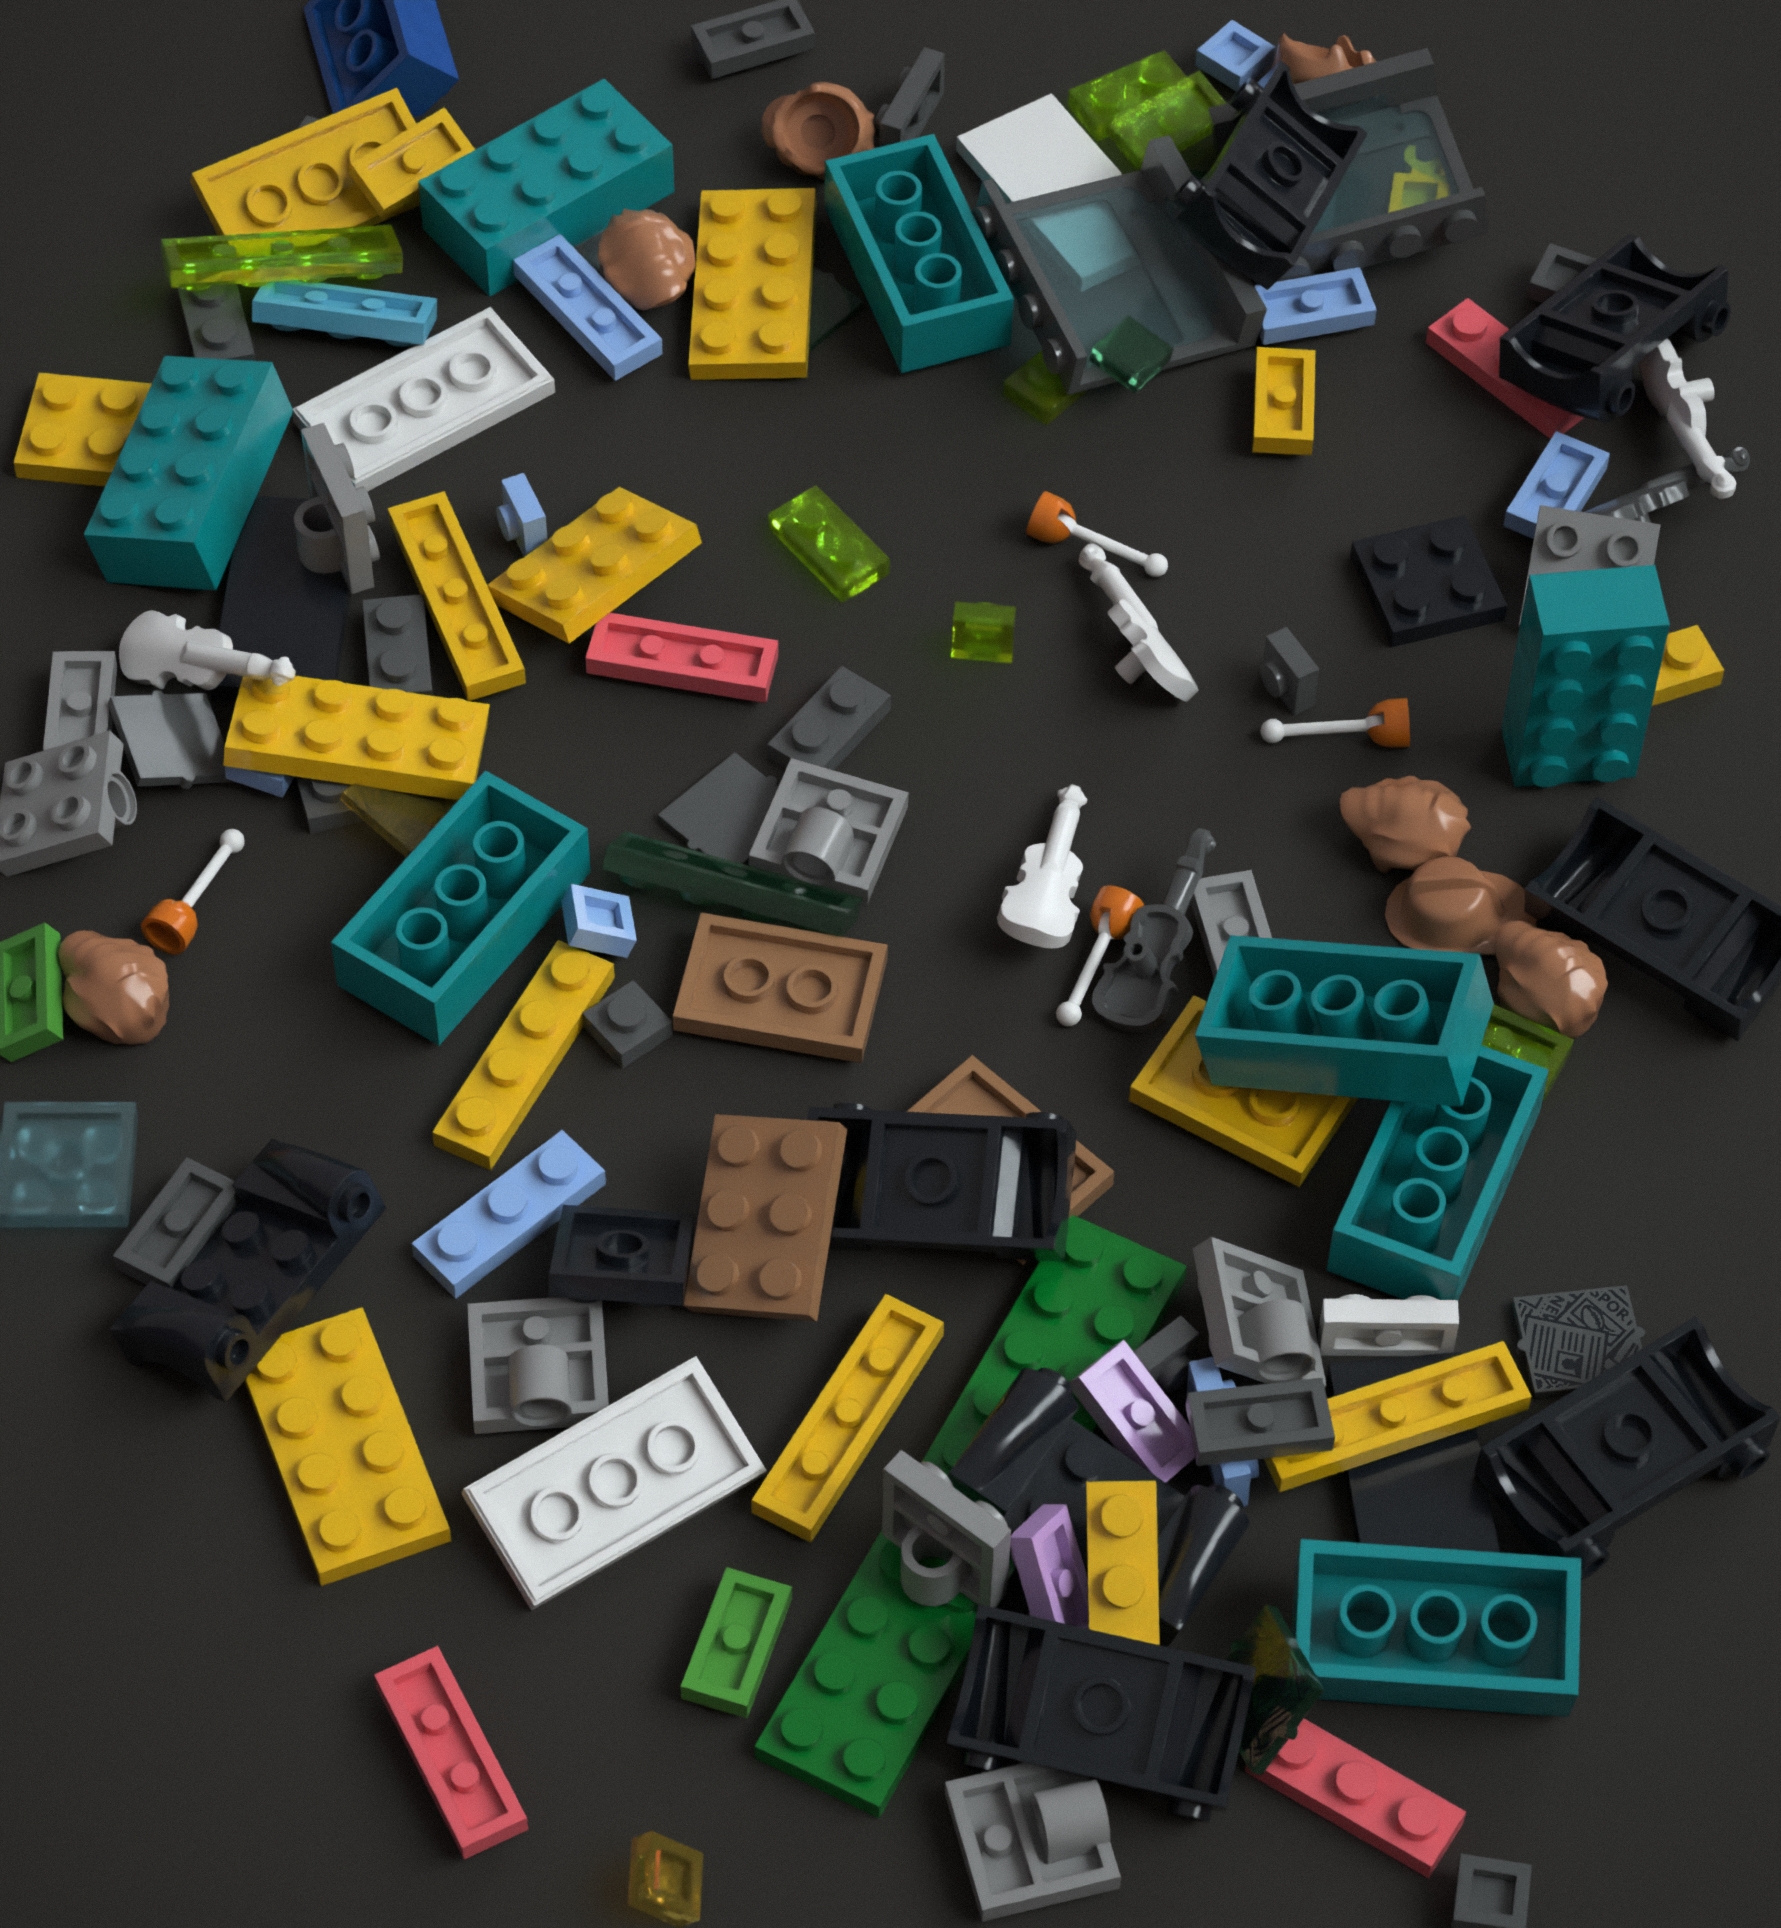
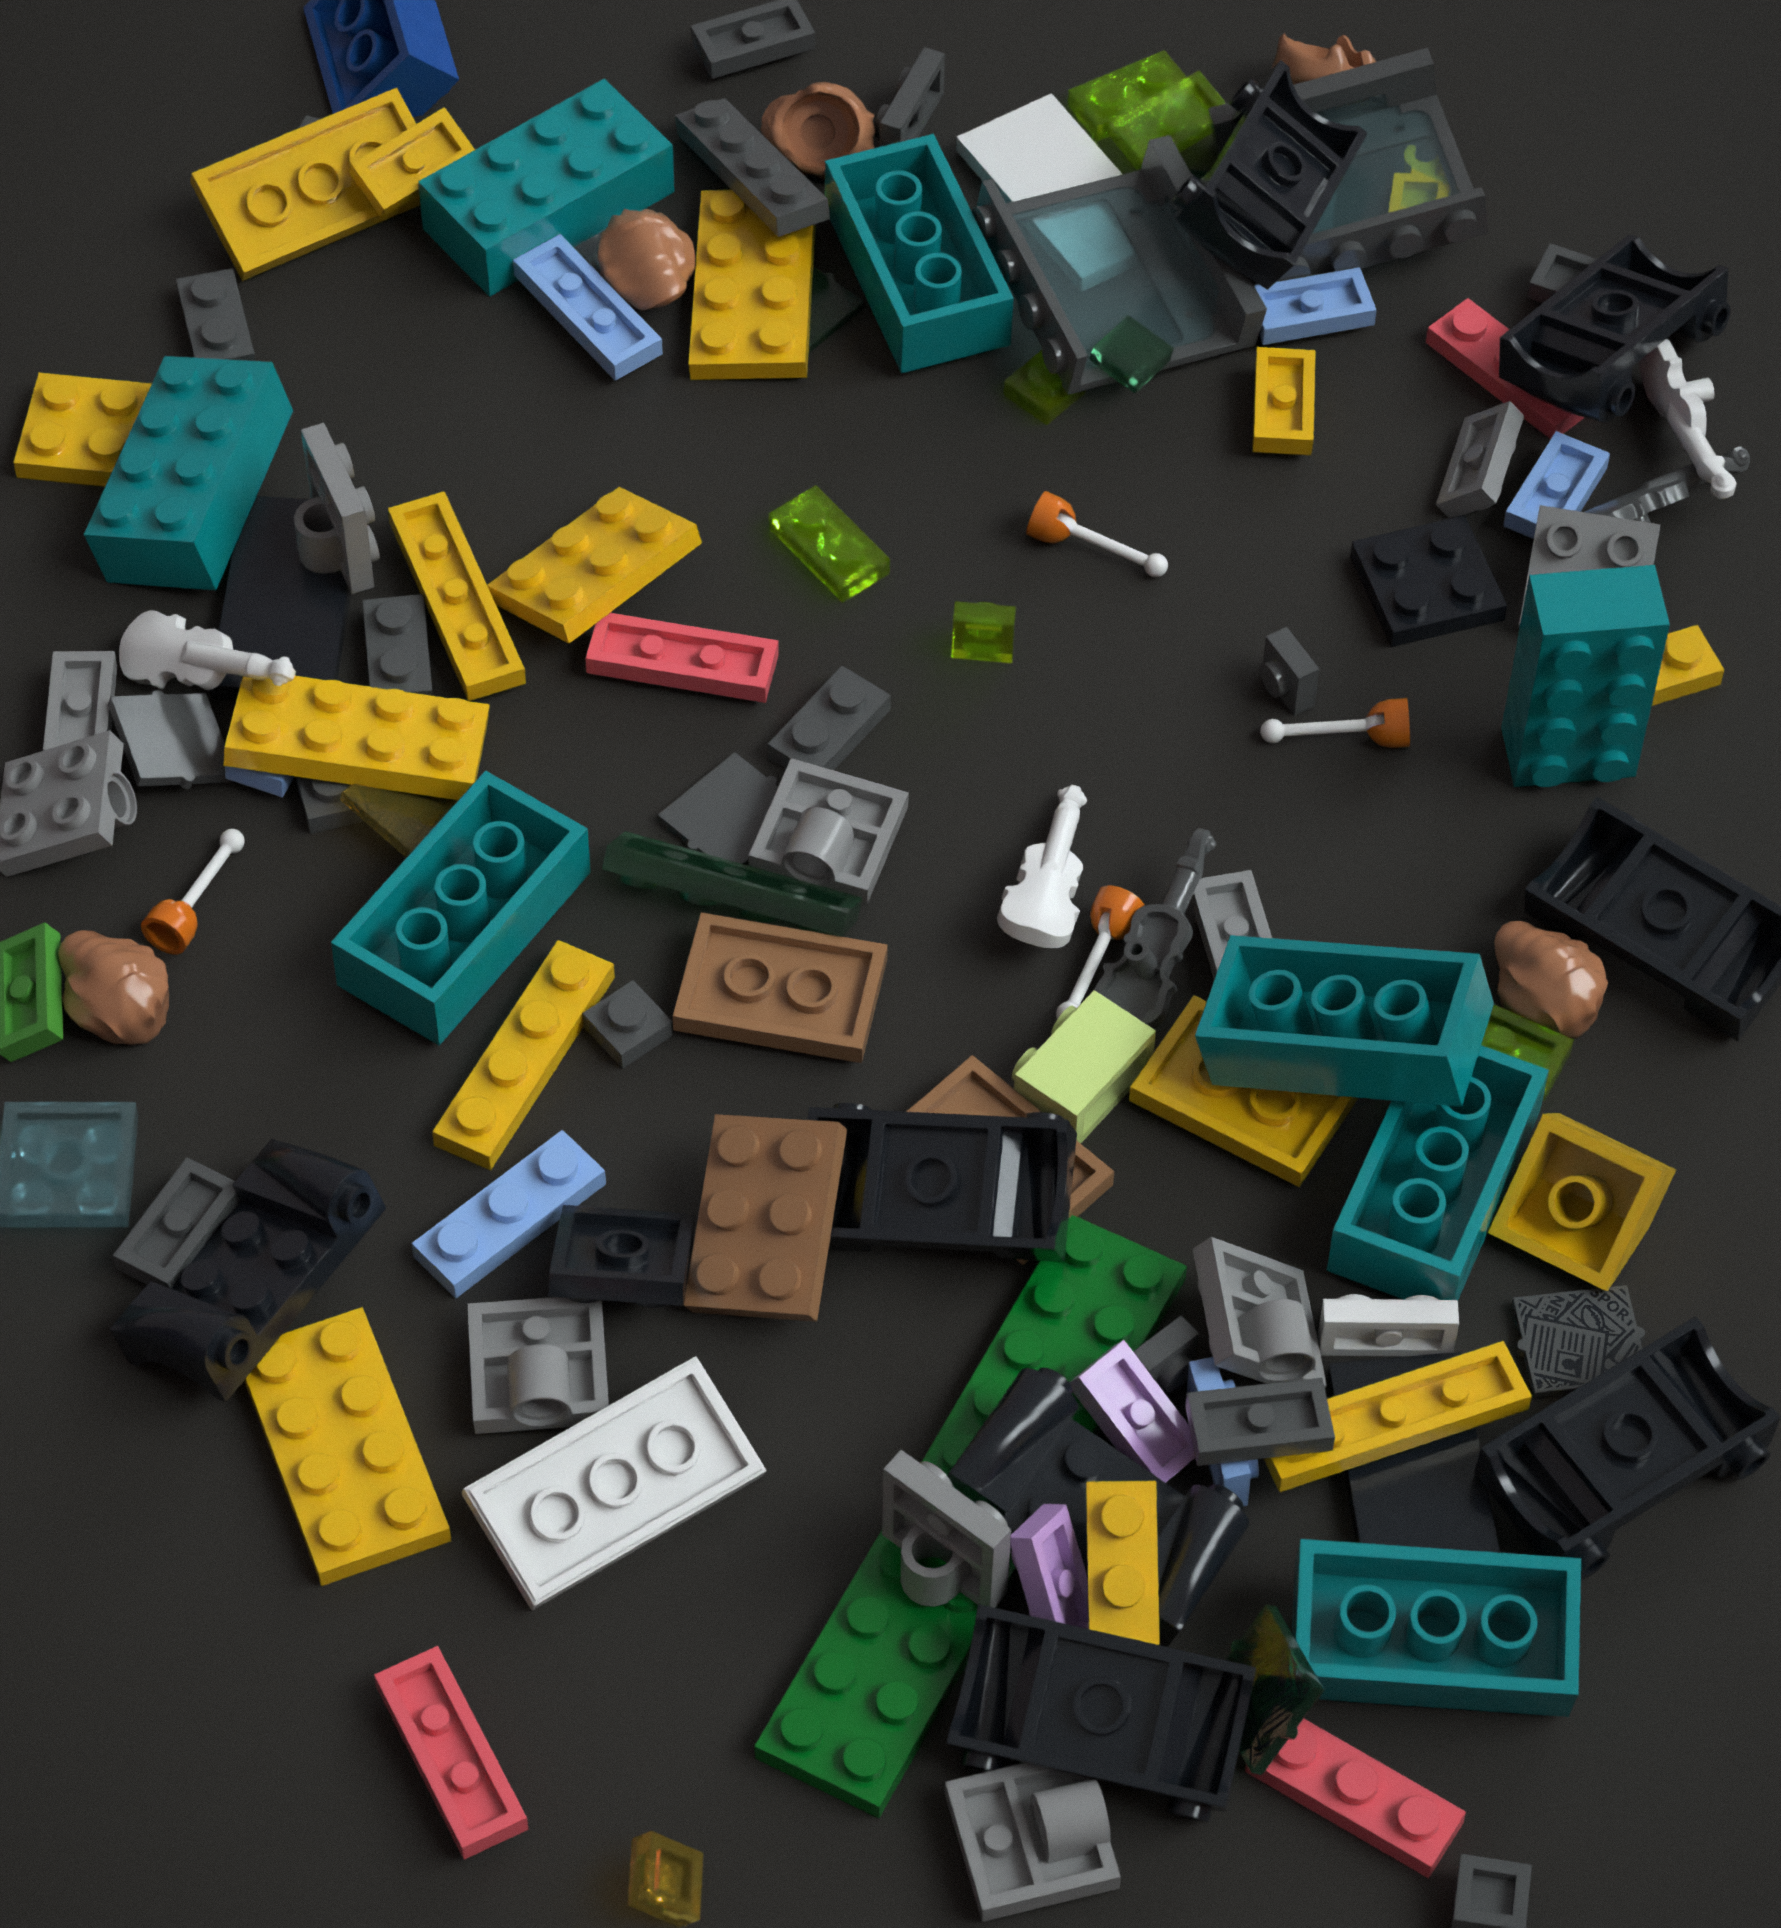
(281, 256): clear neon green plate -> none
(345, 311): medium azure plate -> none
(429, 398): white tile -> none
(521, 514): light blue plate -> none
(598, 921): light blue plate -> none
(736, 1642): bright green plate -> none
(752, 167): none -> dark grey plate
(847, 1418): yellow plate -> none
(1085, 1063): none -> yellowish green brick
(1135, 622): white piece -> none
(1235, 55): light blue plate -> none
(1405, 821): nougat hair -> none
(1454, 907): nougat piece -> none
(1480, 460): none -> light grey plate
(1581, 1200): none -> yellow slope

